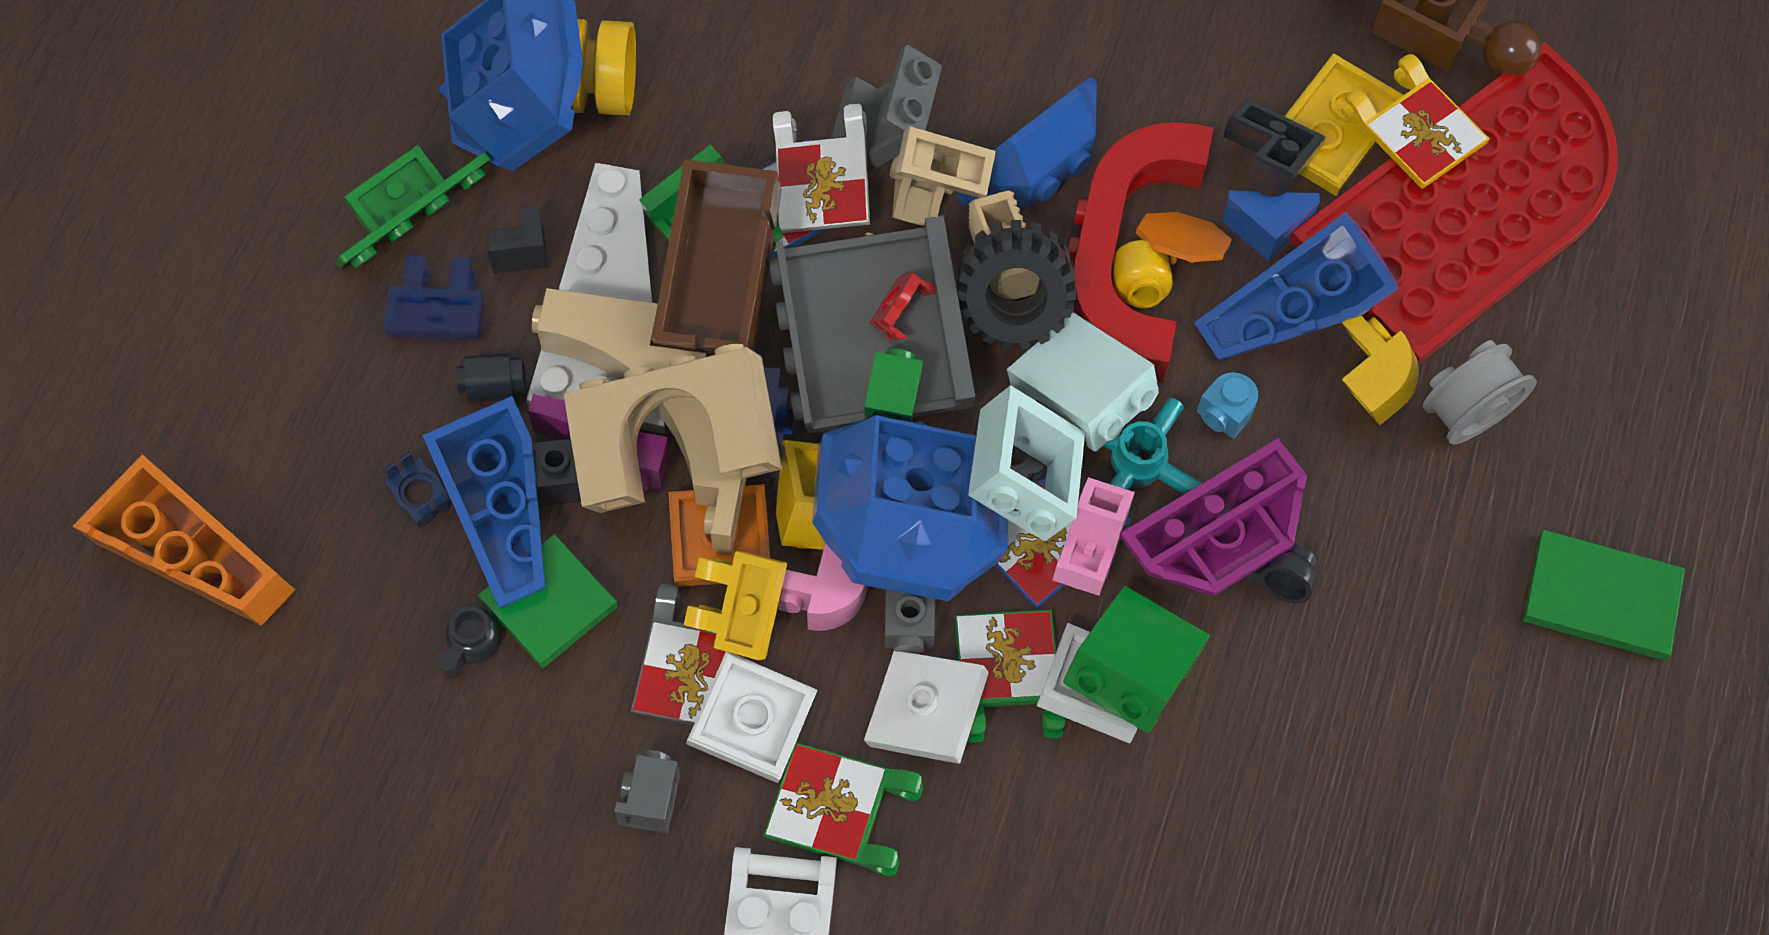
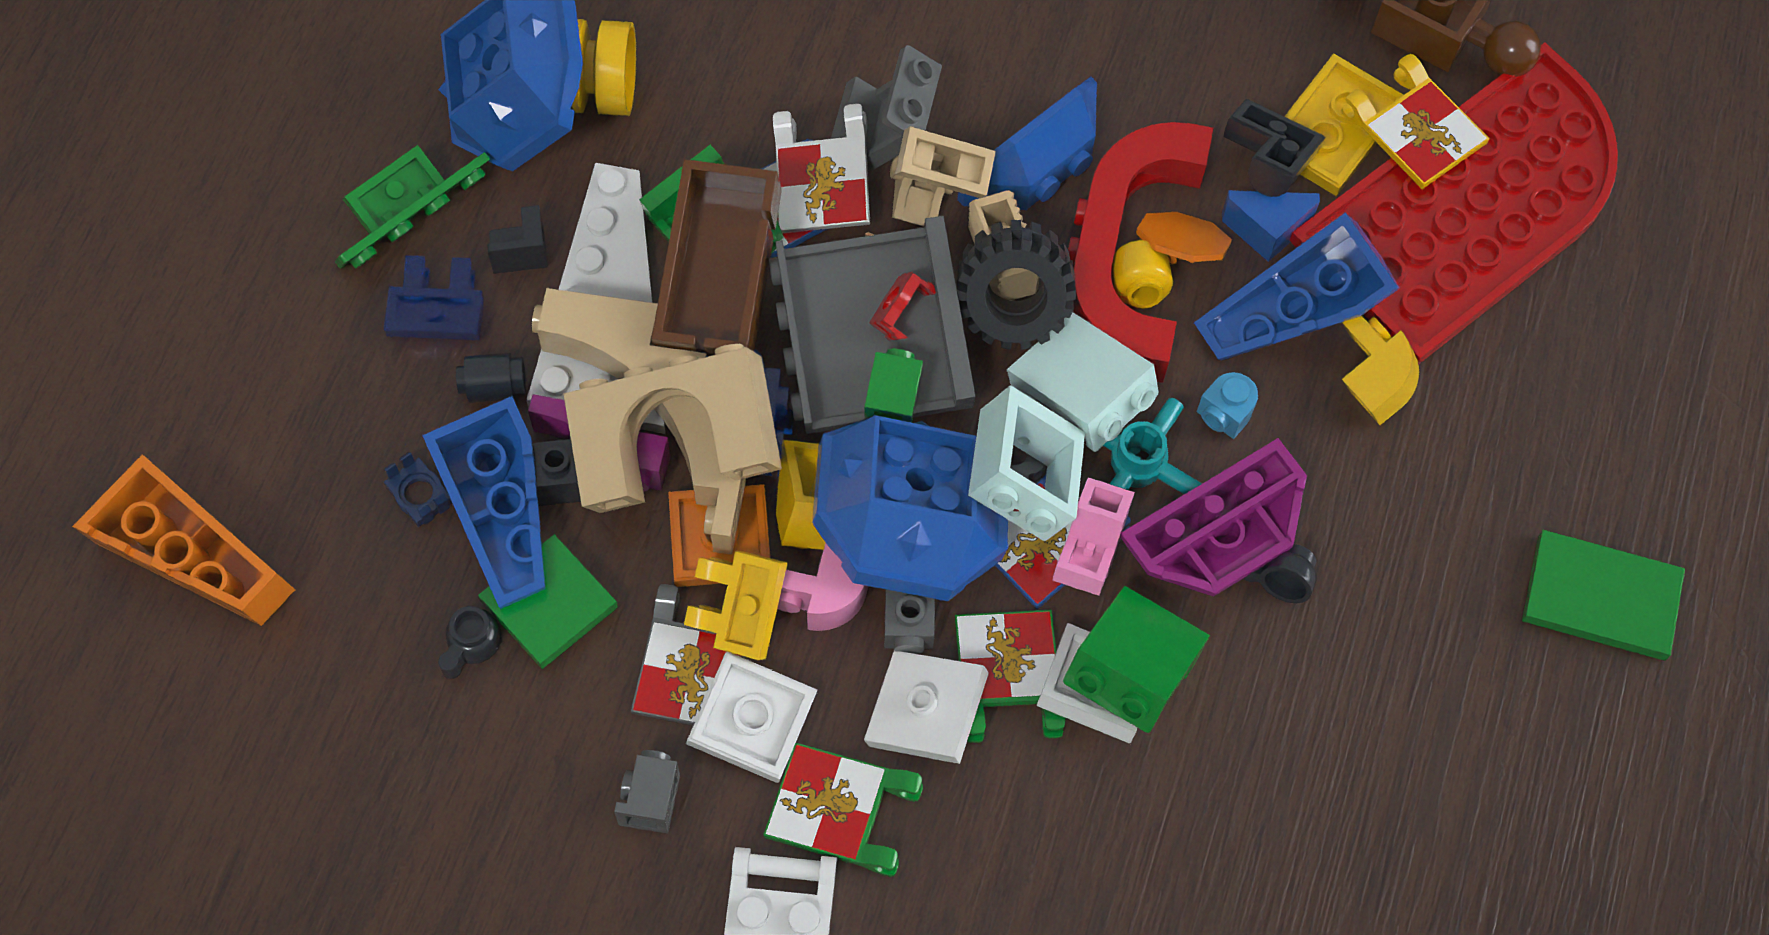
(1478, 392): light grey wheel -> none

